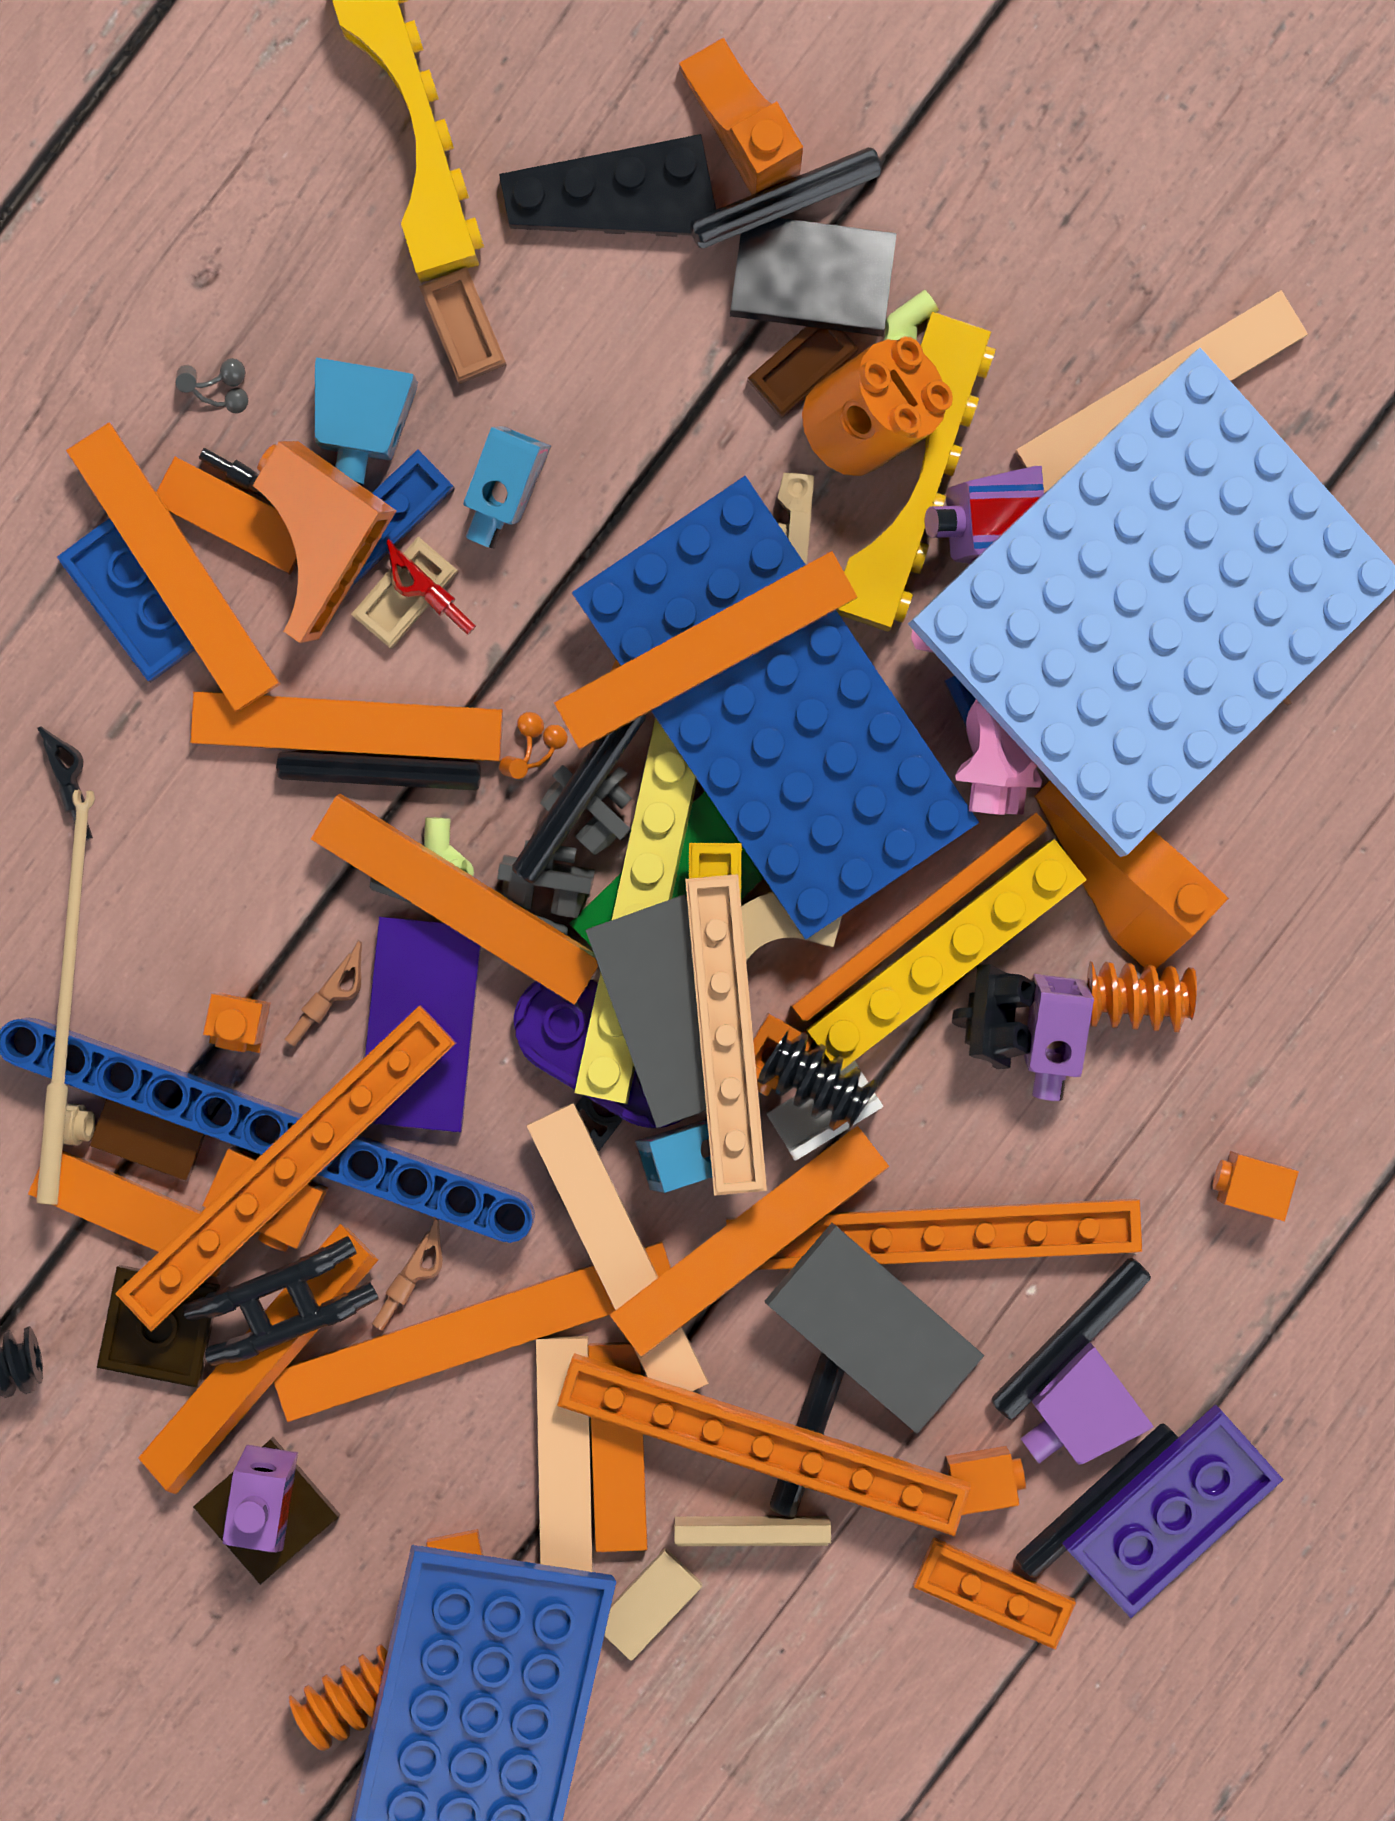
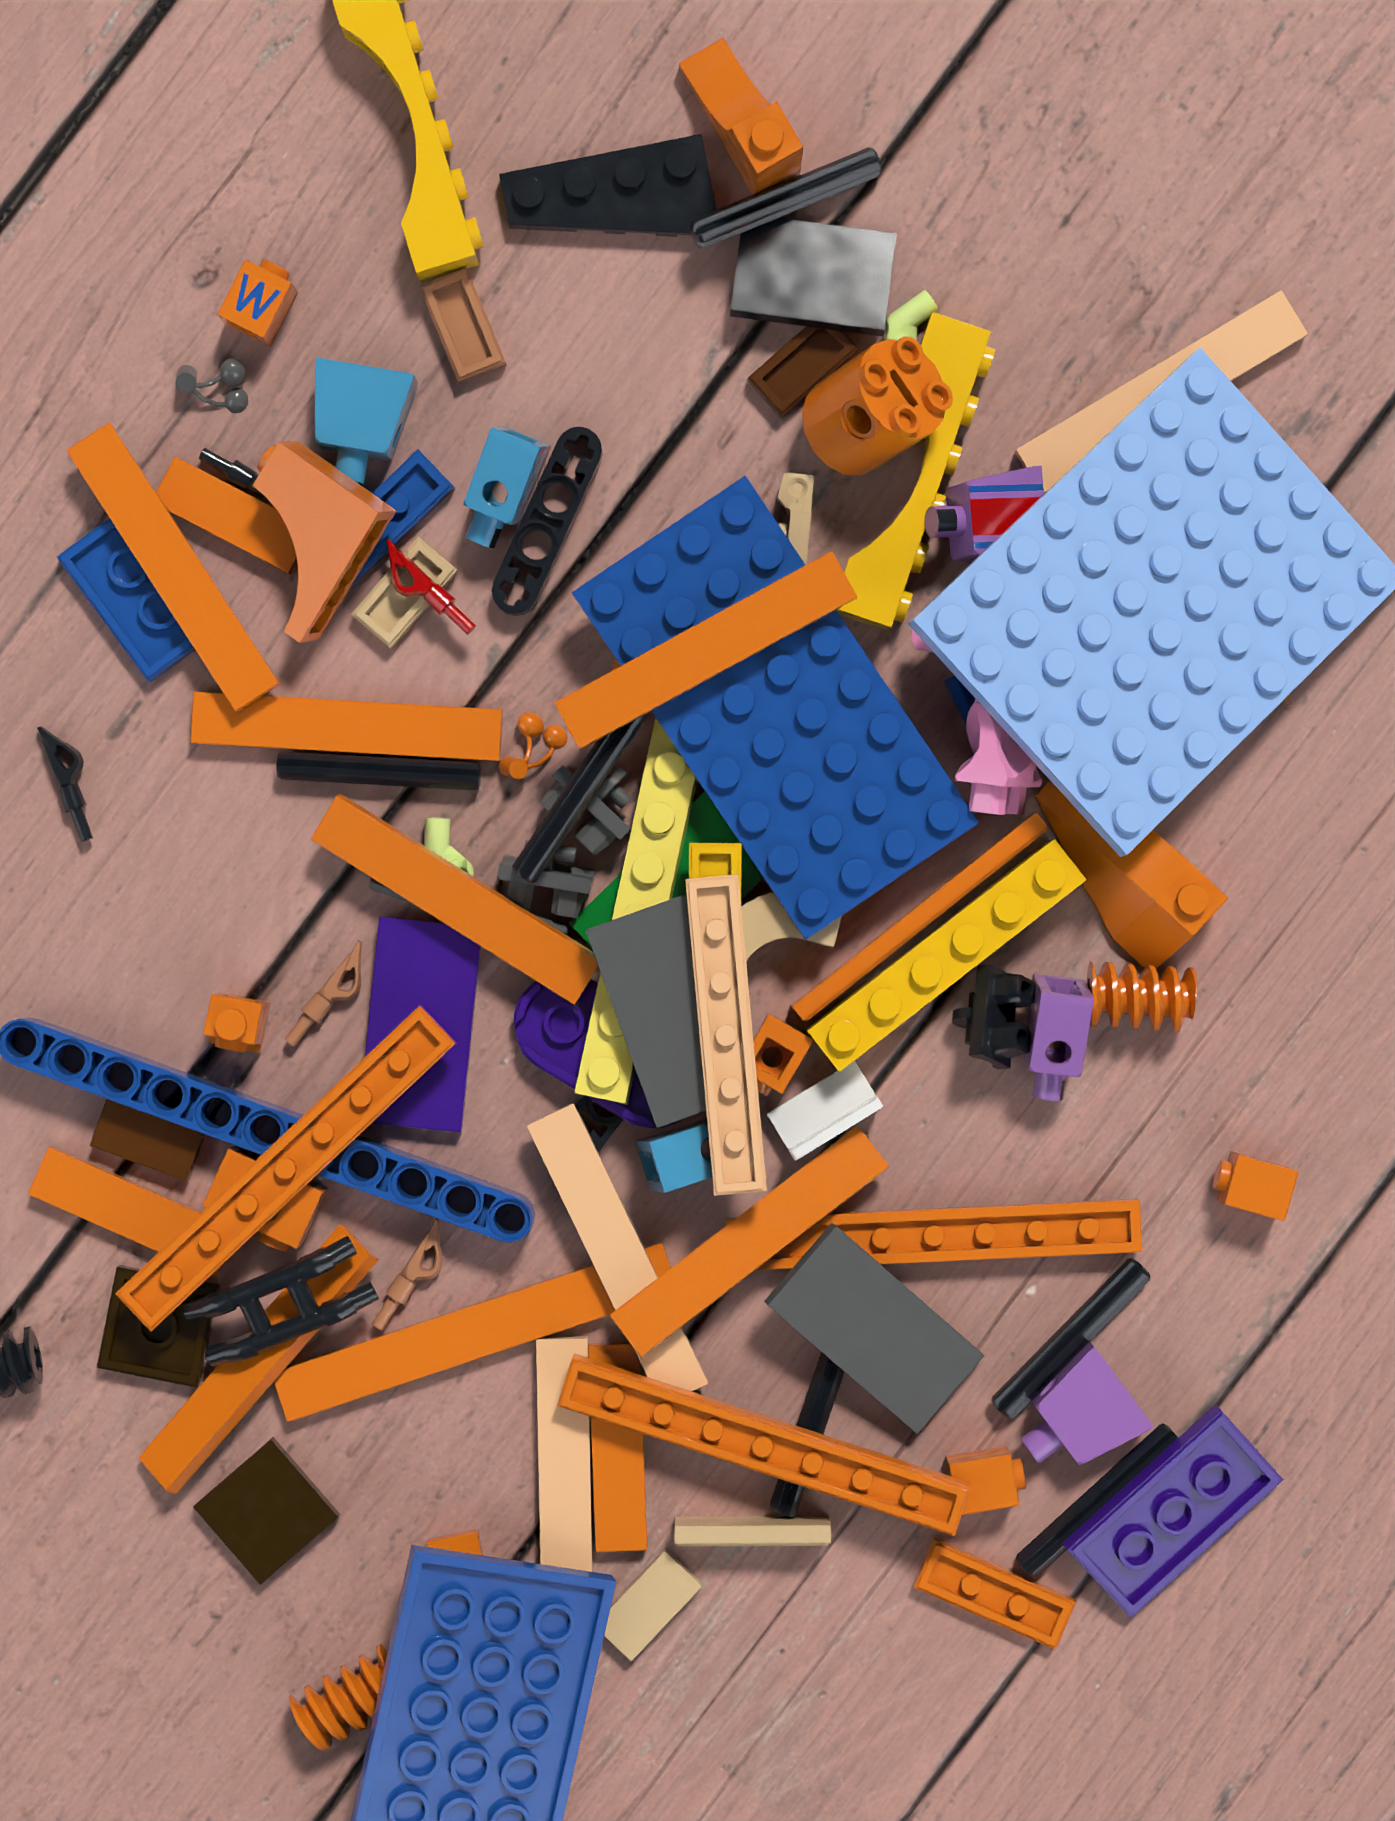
(65, 1121): tan piece -> none
(258, 300): none -> orange brick
(260, 1499): medium lavender torso -> none
(540, 518): none -> black beam
(817, 1081): black piece -> none

